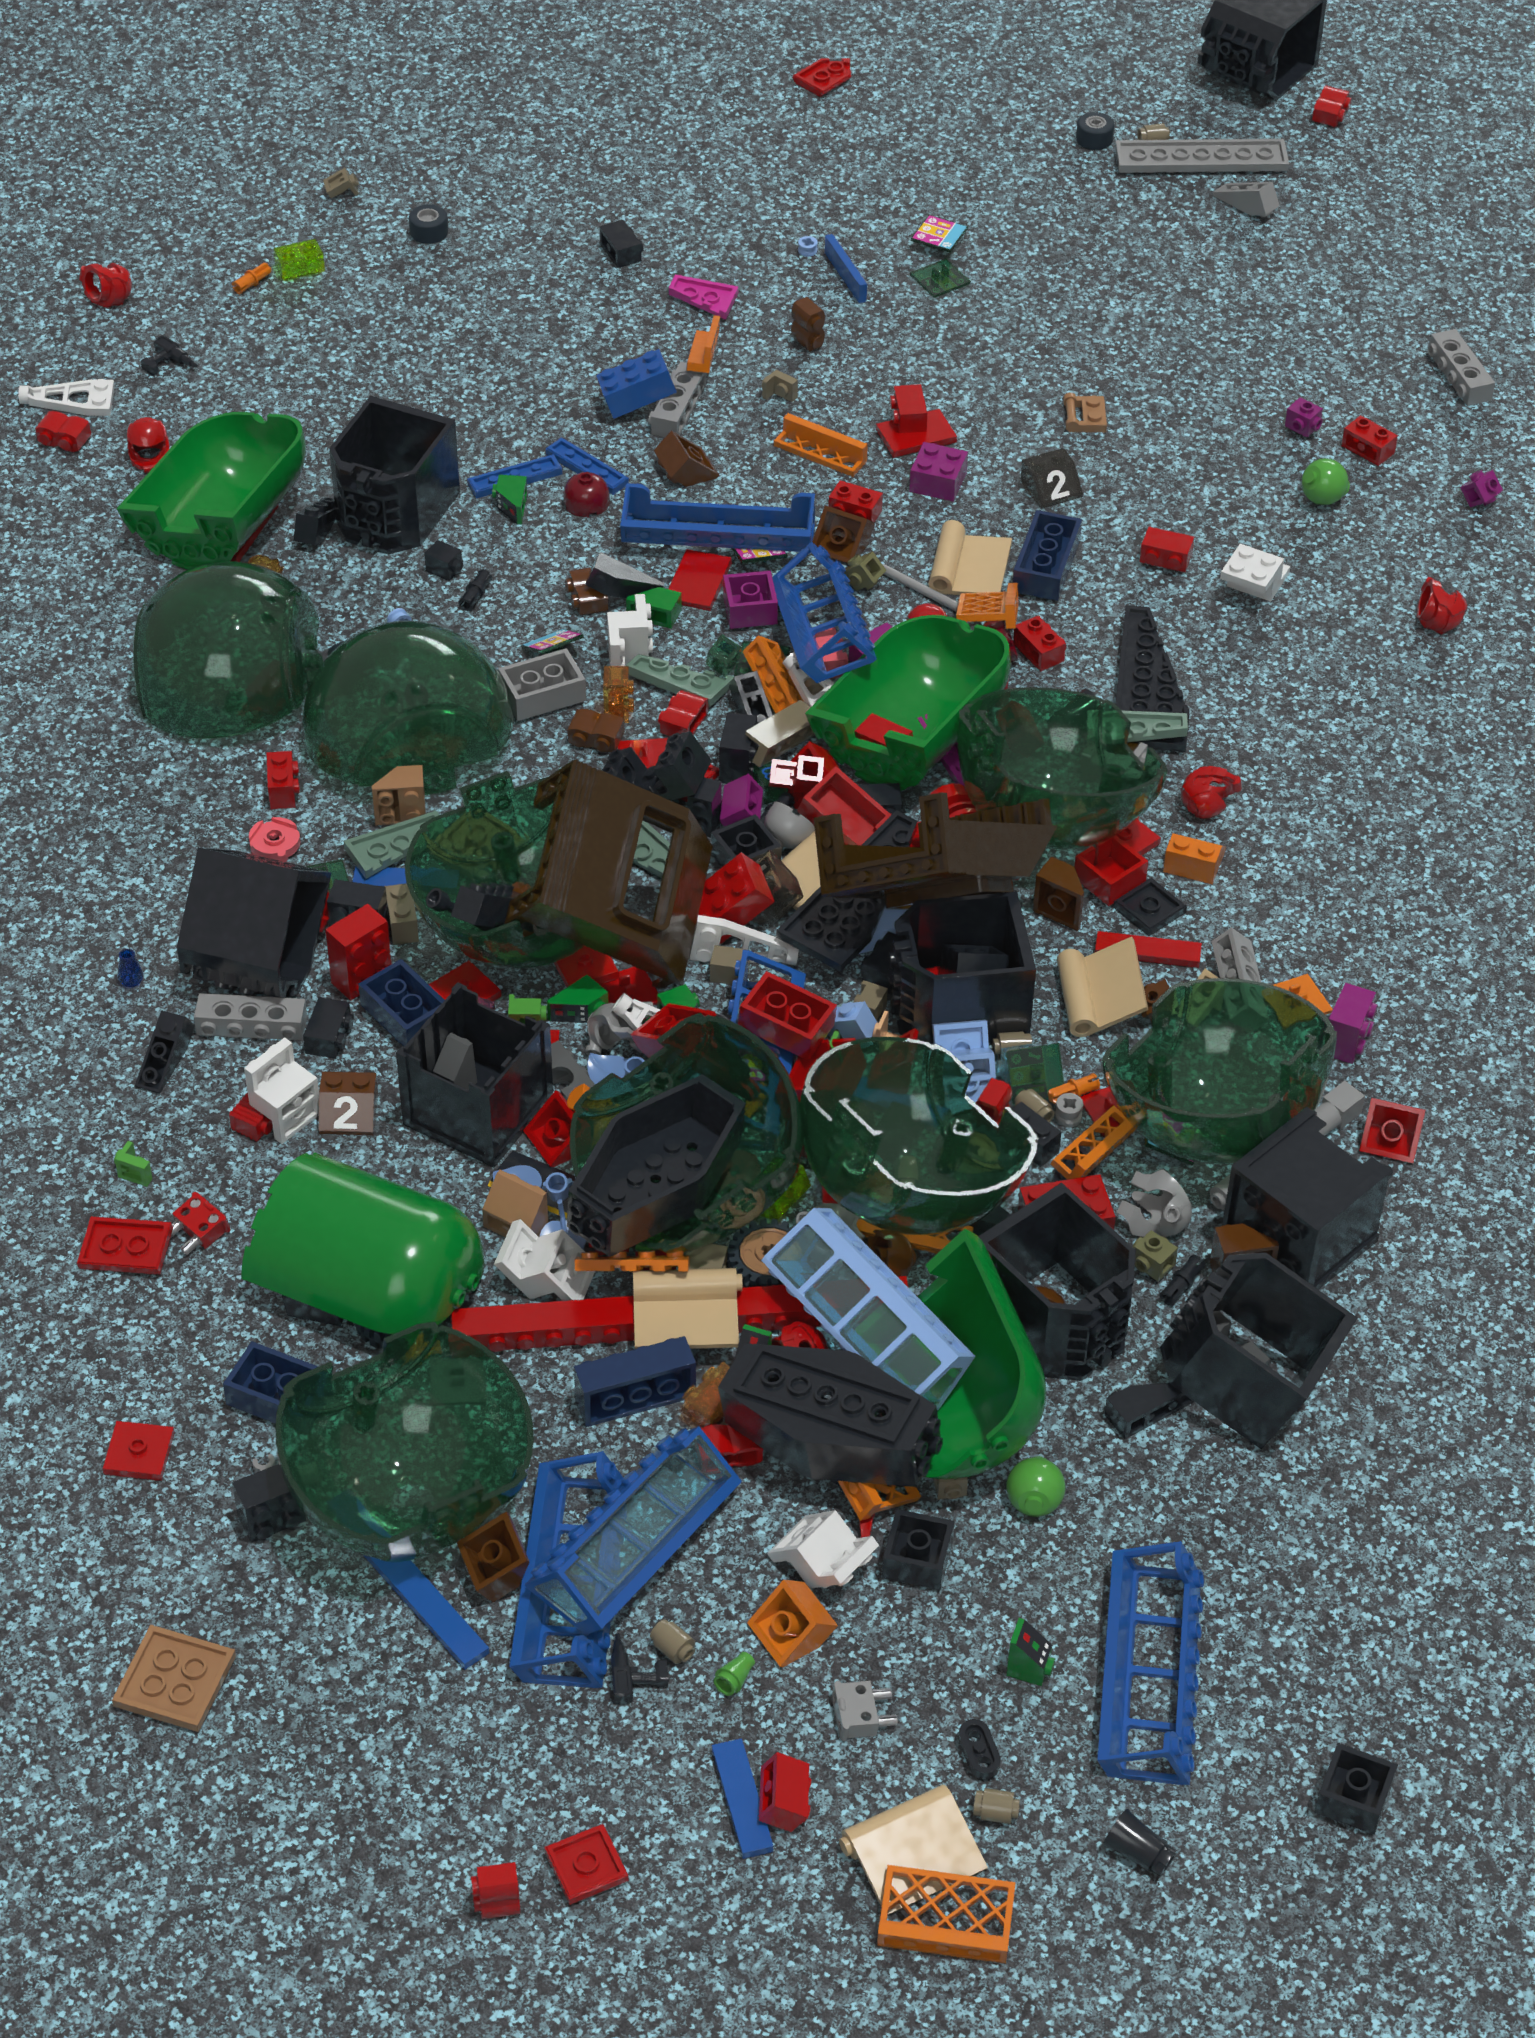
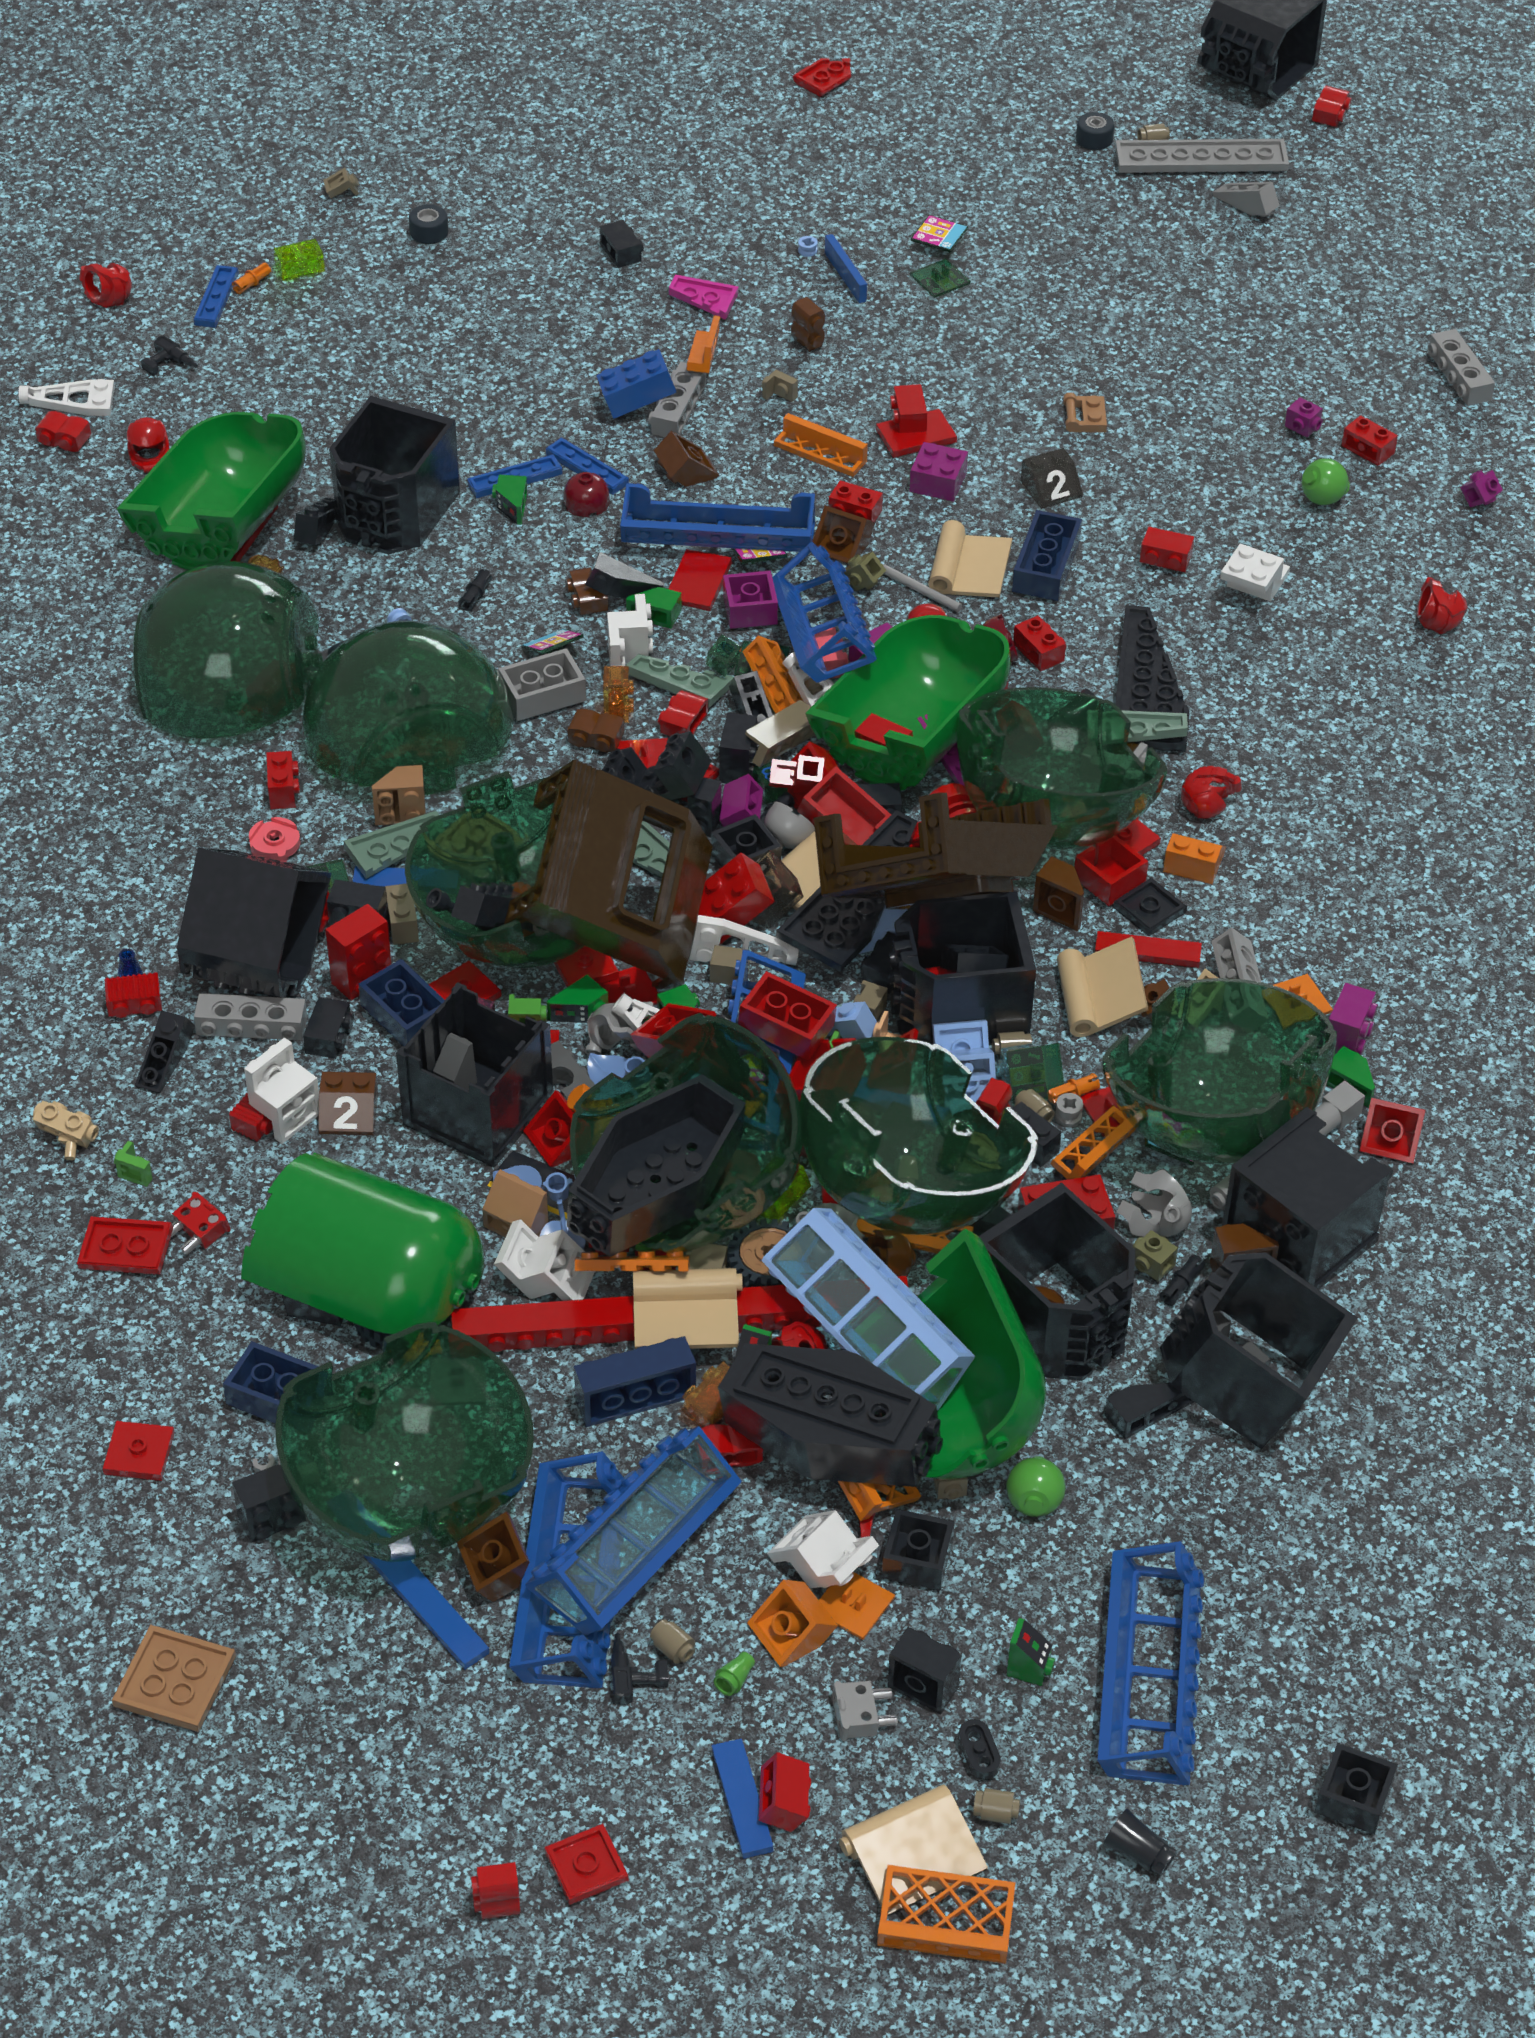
(70, 1127): none -> tan brick
(133, 995): none -> red brick
(215, 296): none -> blue tile
(443, 560): black brick -> none
(856, 1604): none -> orange piece
(924, 1670): none -> black brick
(990, 606): orange fence -> none
(1354, 1069): none -> green slope

